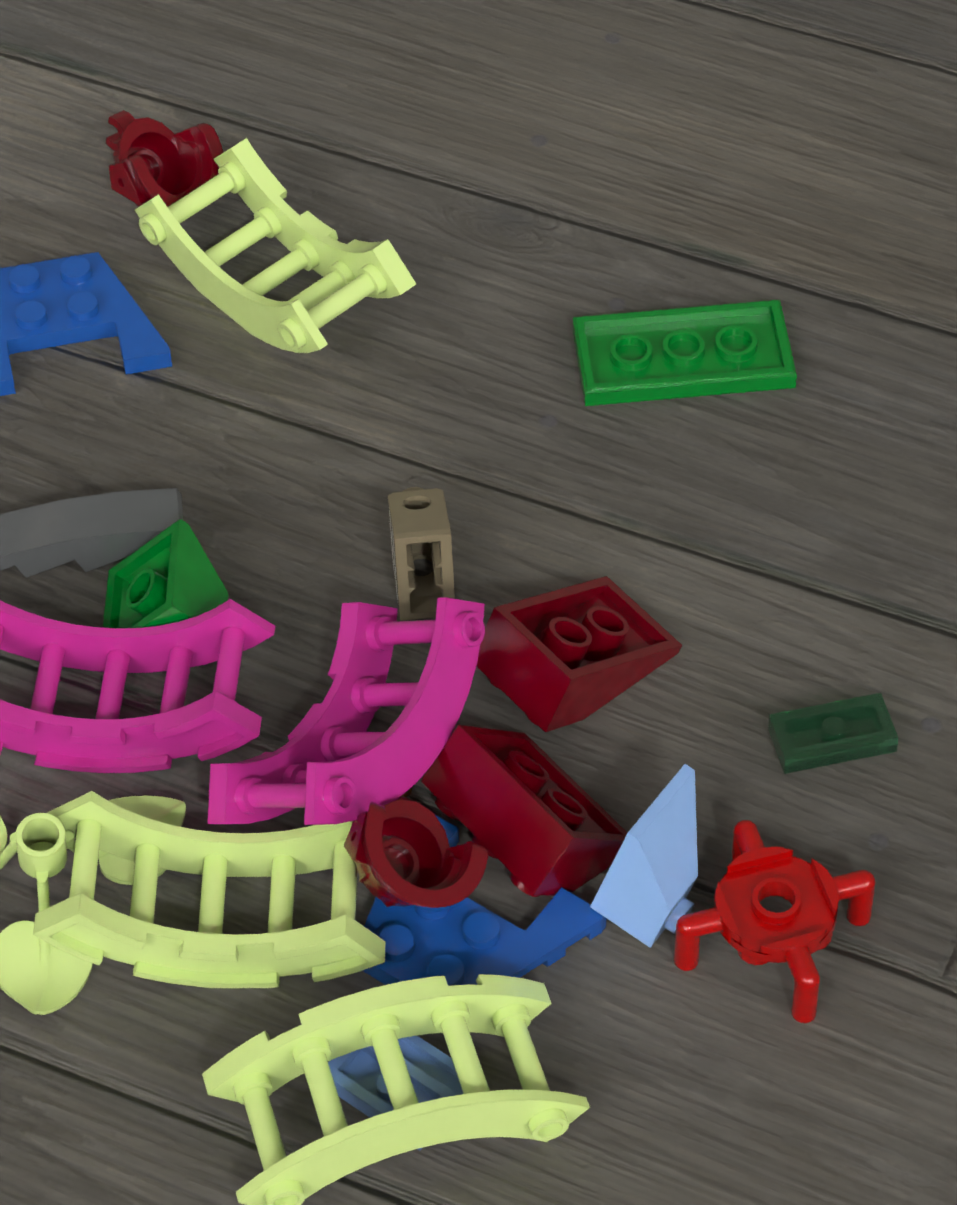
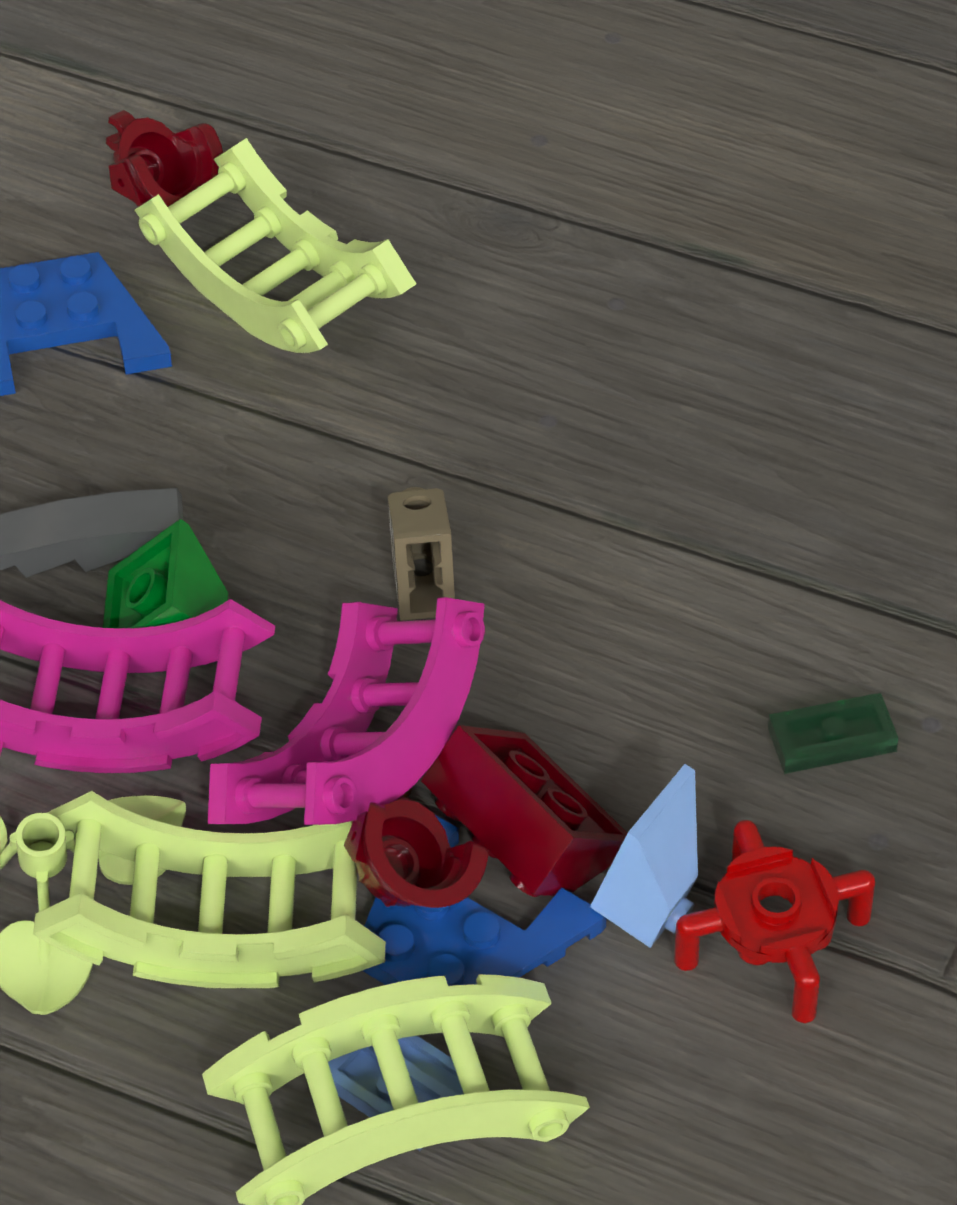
(571, 650): dark red slope -> none
(683, 353): green tile -> none

